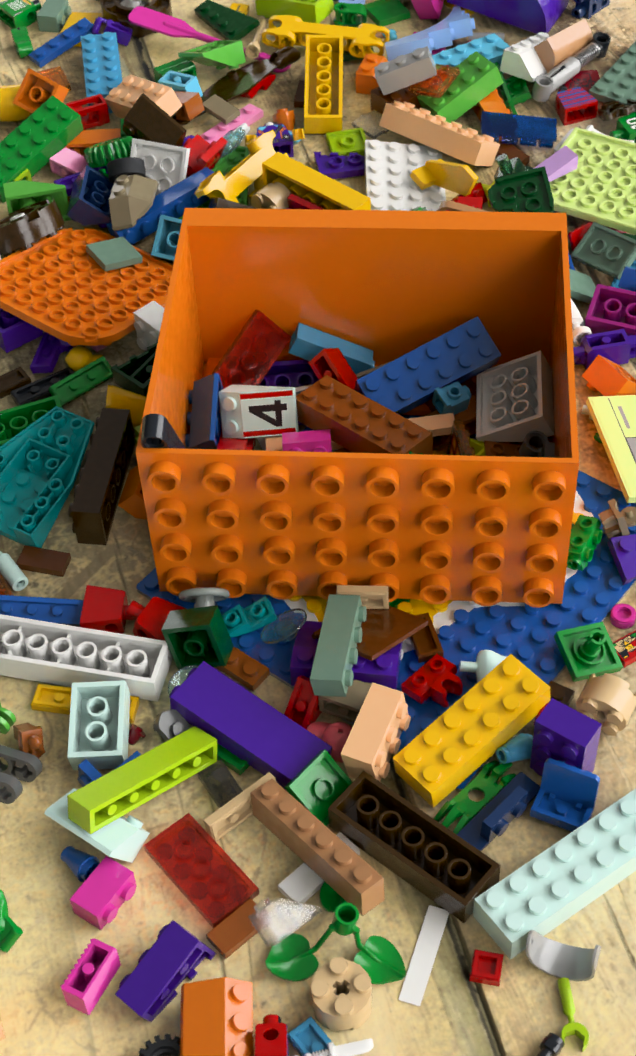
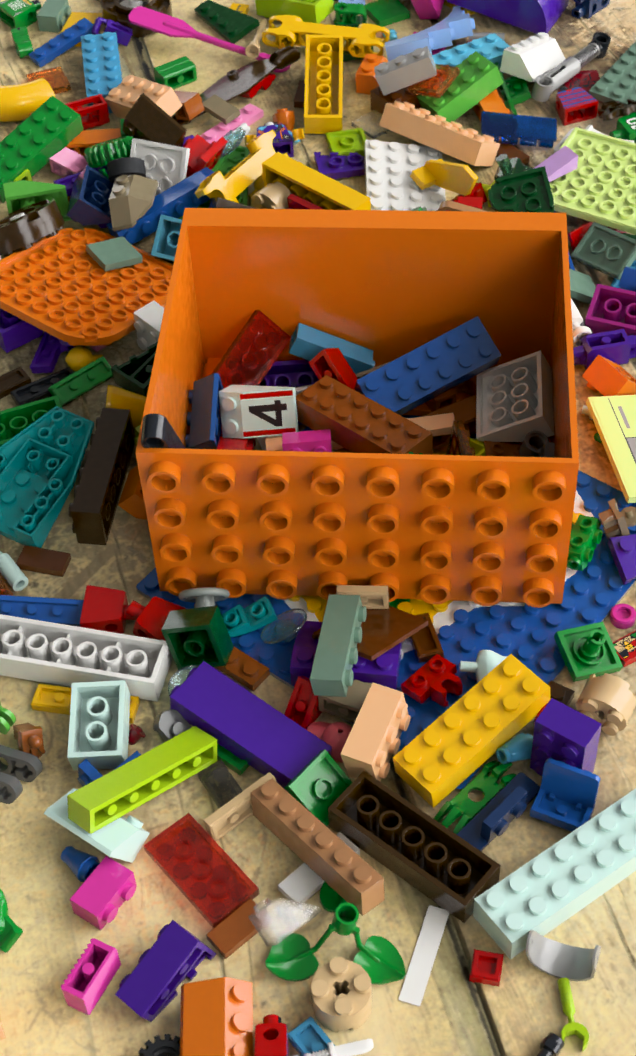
(36, 90): orange slope -> none
(181, 82): medium azure brick -> none
(217, 53): bright green slope -> none
(451, 398): dark azure brick -> none
(564, 44): brick -> none

